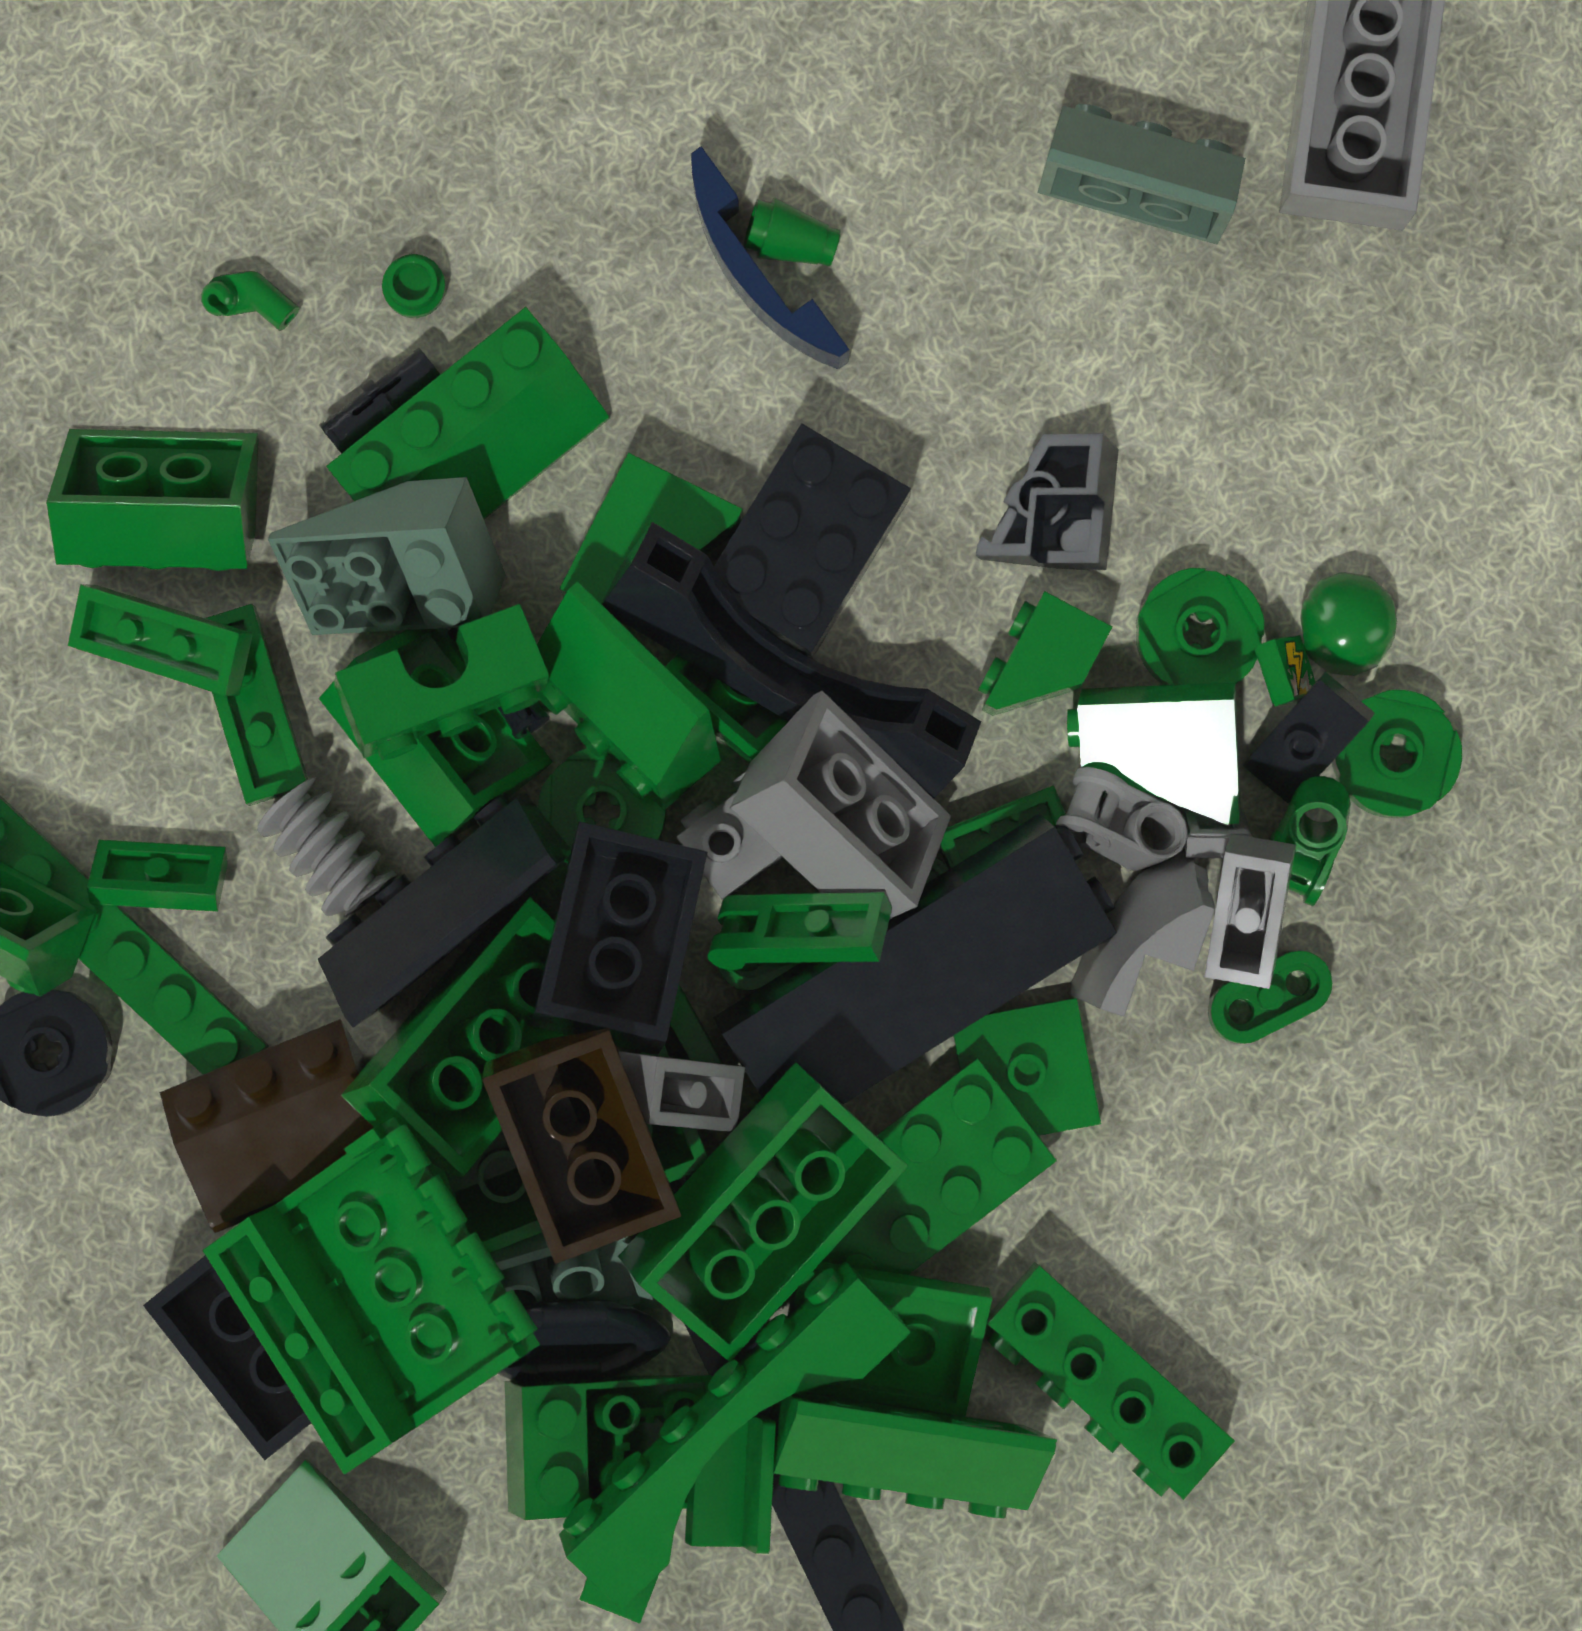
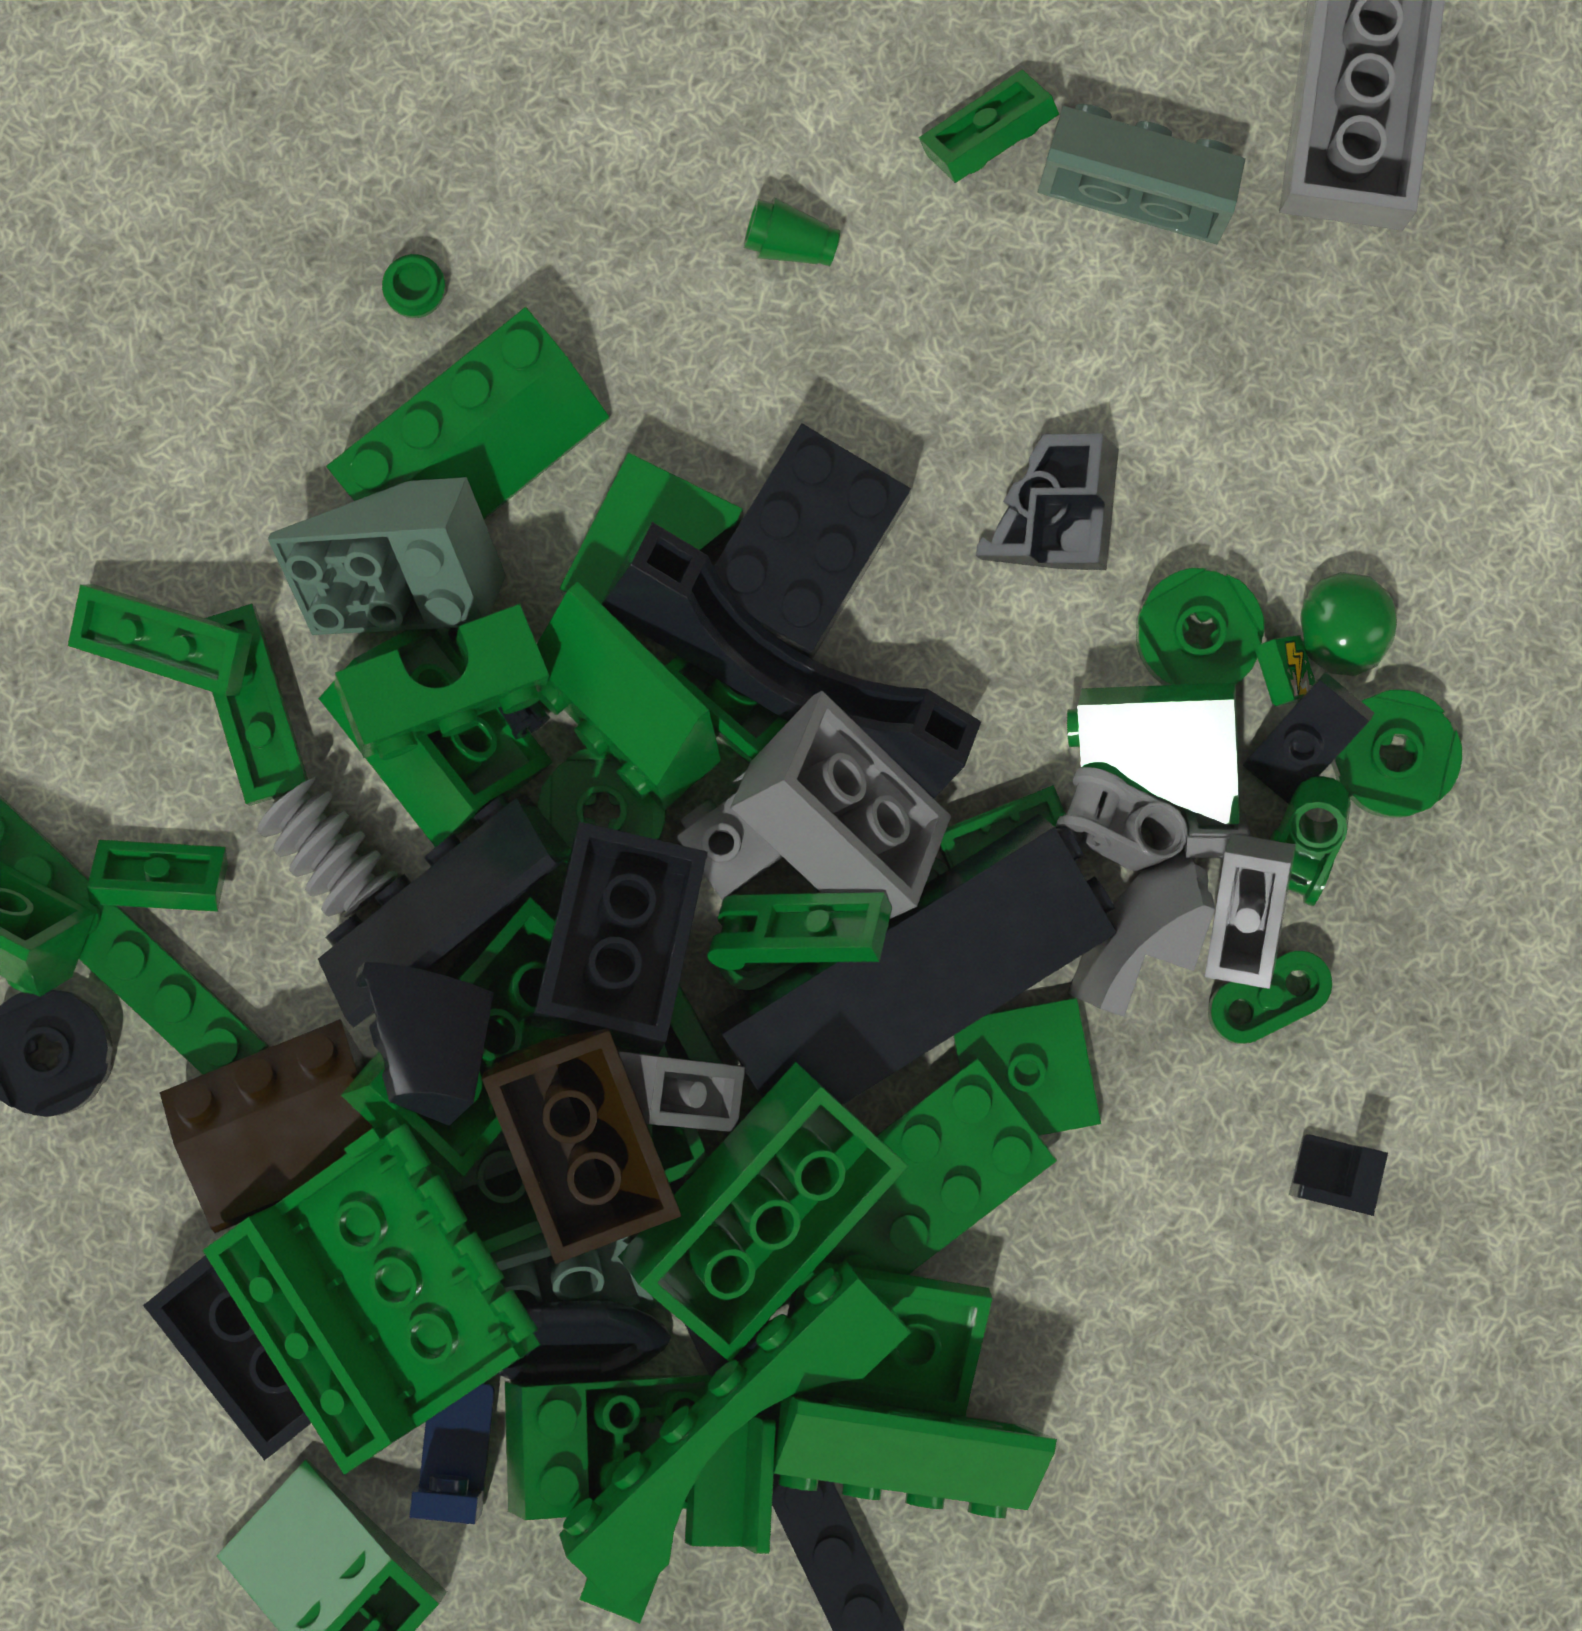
(155, 499): green slope -> none
(248, 293): green arm -> none
(379, 400): black pin -> none
(428, 1036): none -> black slope
(455, 1460): none -> dark blue bracket
(803, 329): dark blue slope -> none
(989, 126): none -> green plate
(1050, 657): green slope -> none
(1108, 1381): green brick -> none
(1338, 1174): none -> black panel

